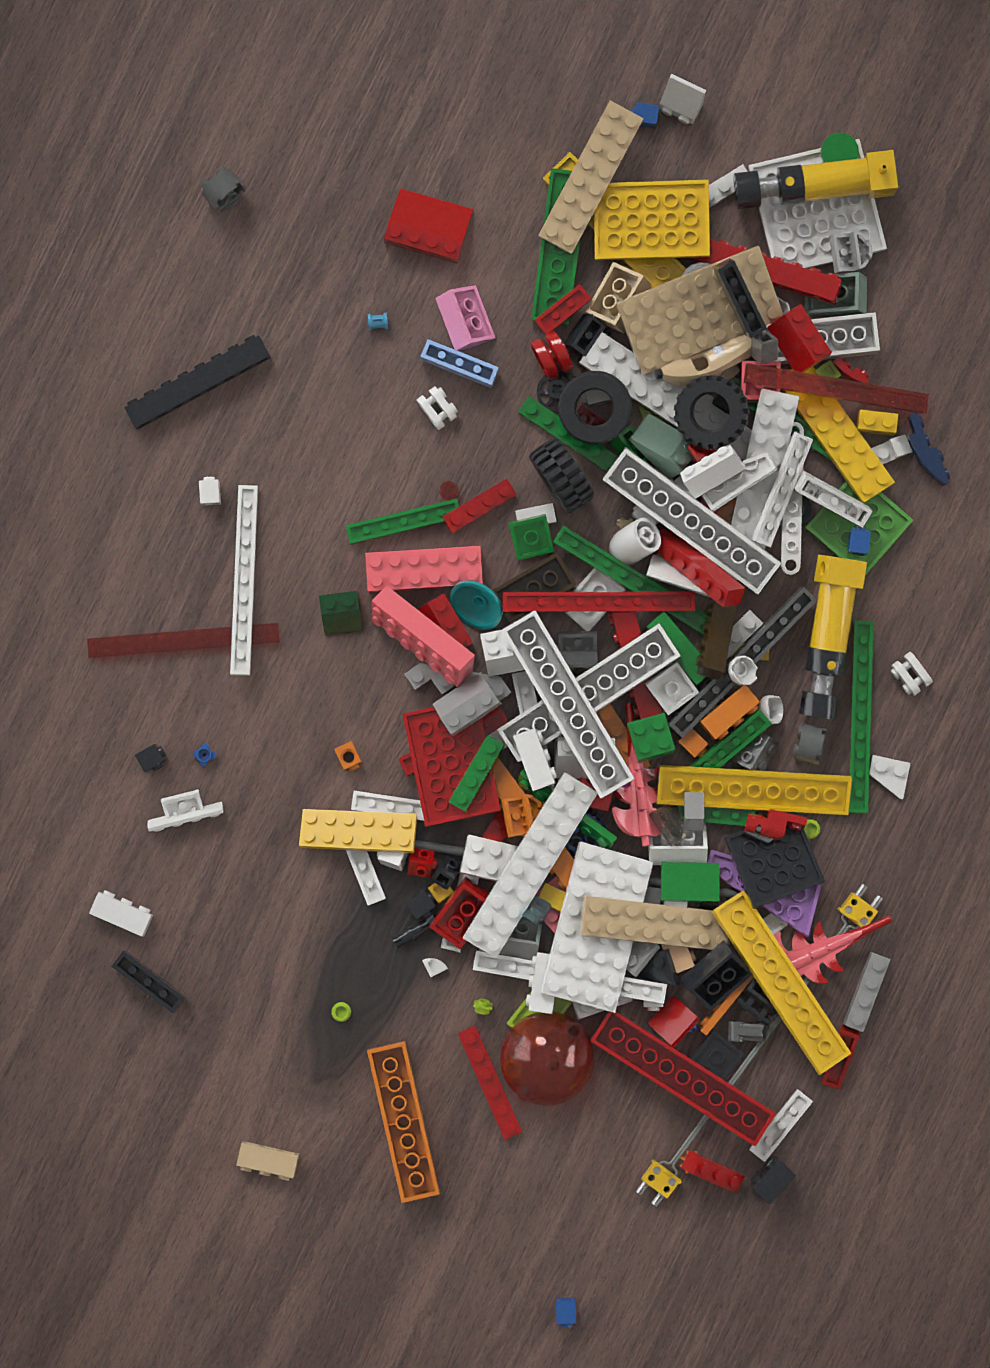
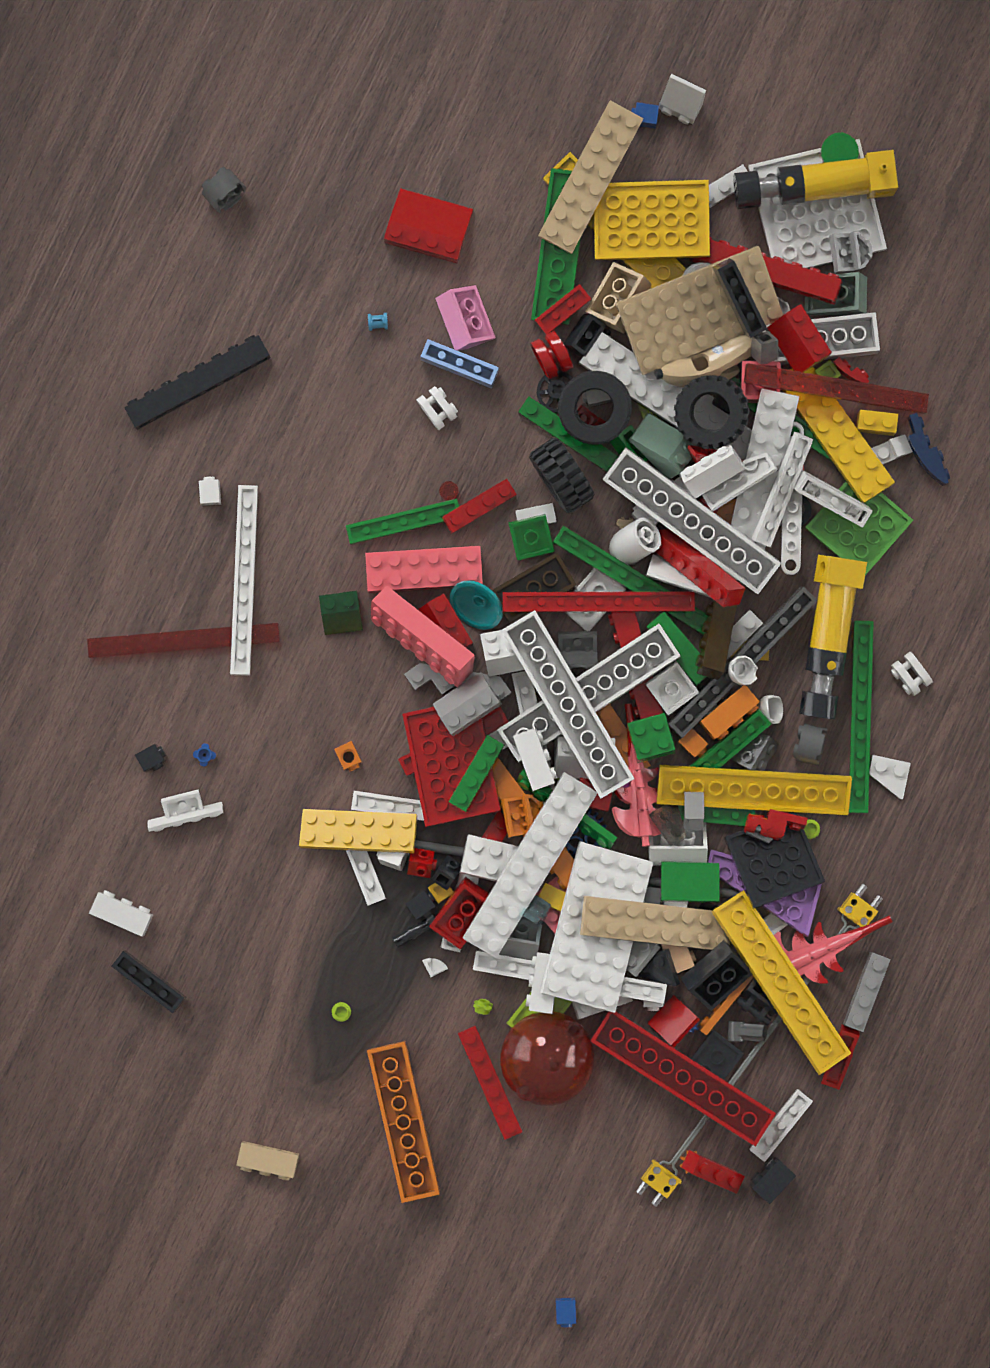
(858, 541): blue brick -> none

